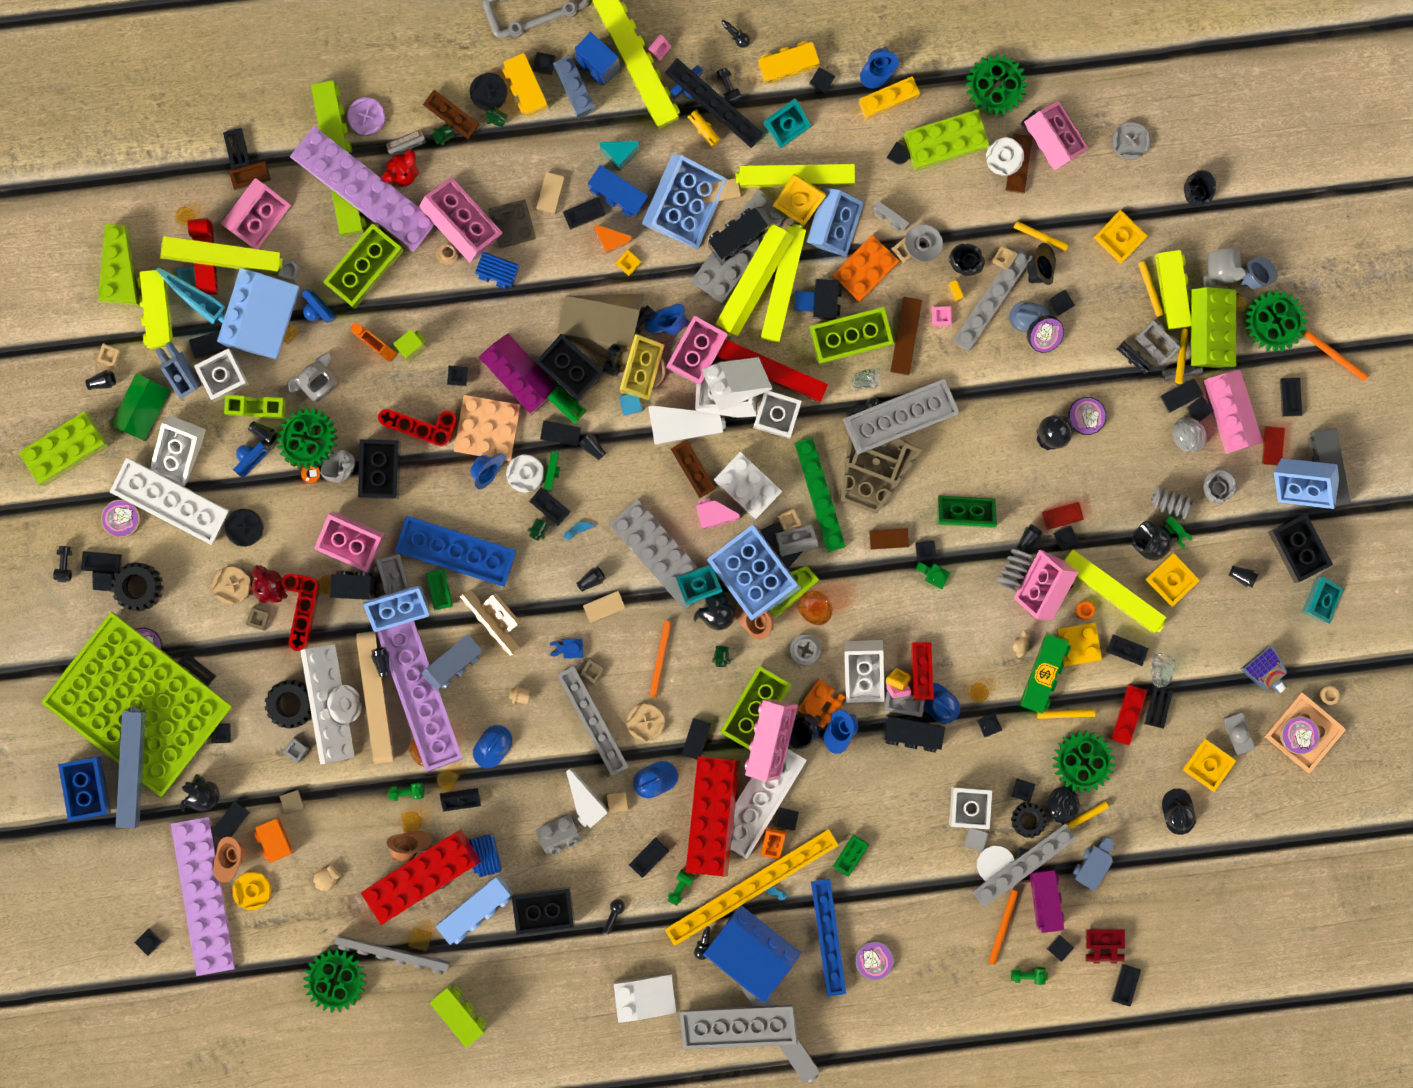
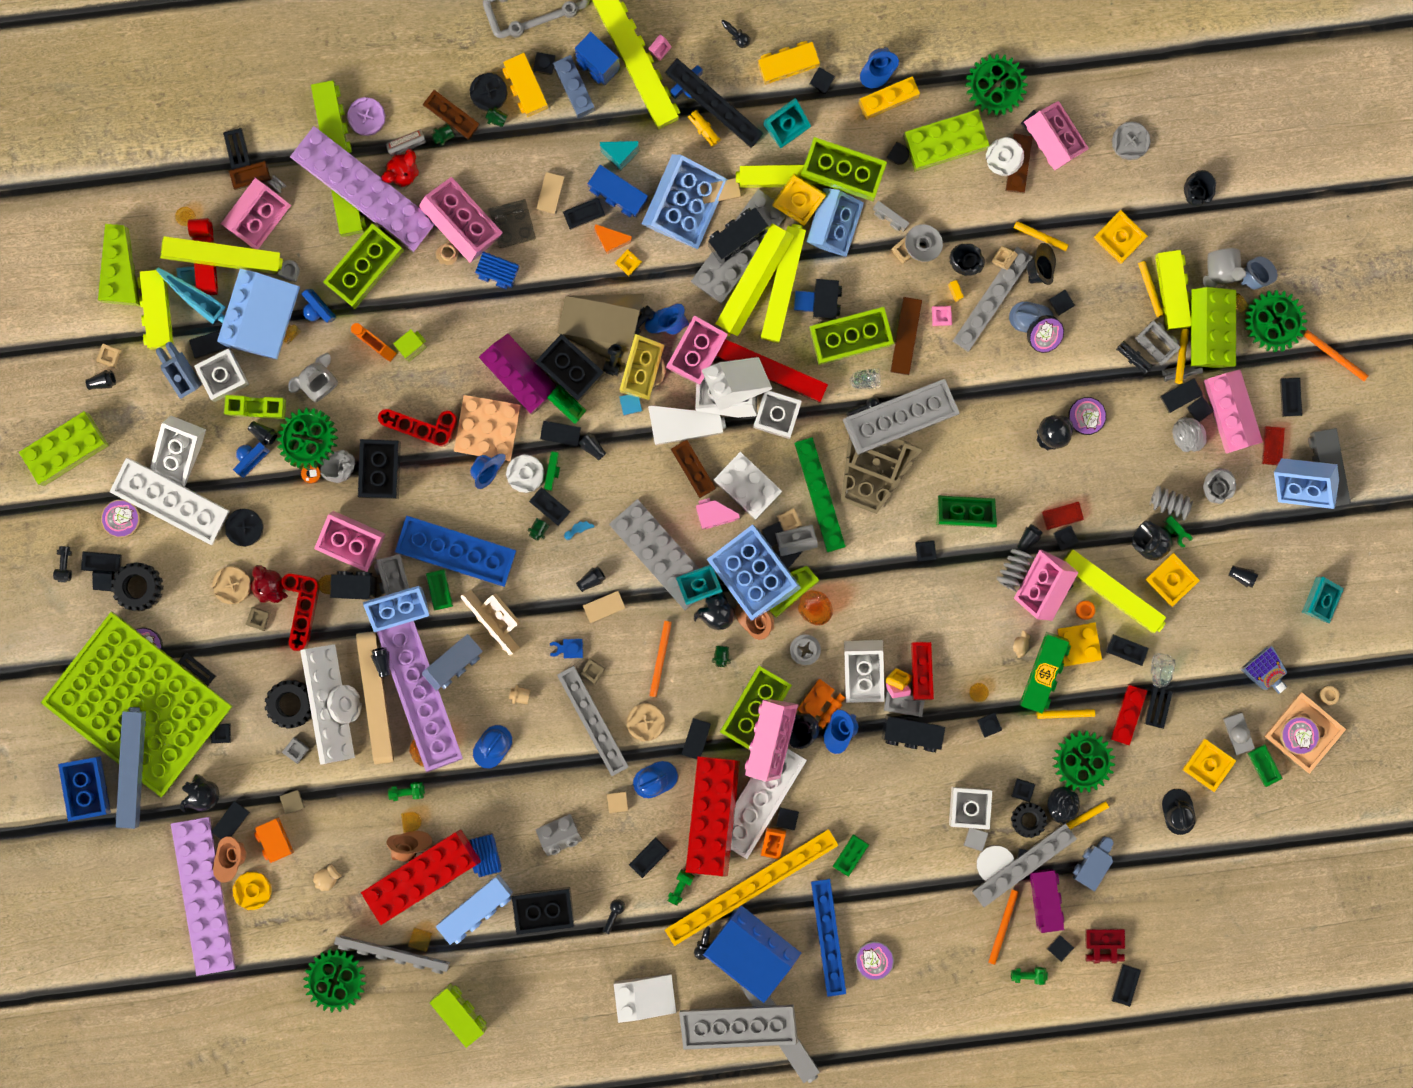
(140, 407): green slope -> none
(148, 941): black plate -> none
(276, 184): none -> light grey bush
(447, 780): clear yellow tile -> none
(457, 375): black plate -> none
(460, 799): black plate -> none
(586, 802): white slope -> none
(732, 95): black bar -> none
(773, 891): dark azure piece -> none
(843, 169): none -> lime brick
(865, 268): orange plate -> none
(889, 538): reddish brown tile -> none
(935, 575): green plate -> none
(944, 706): blue piece -> none
(1264, 765): none -> green plate
(1300, 548): black brick -> none

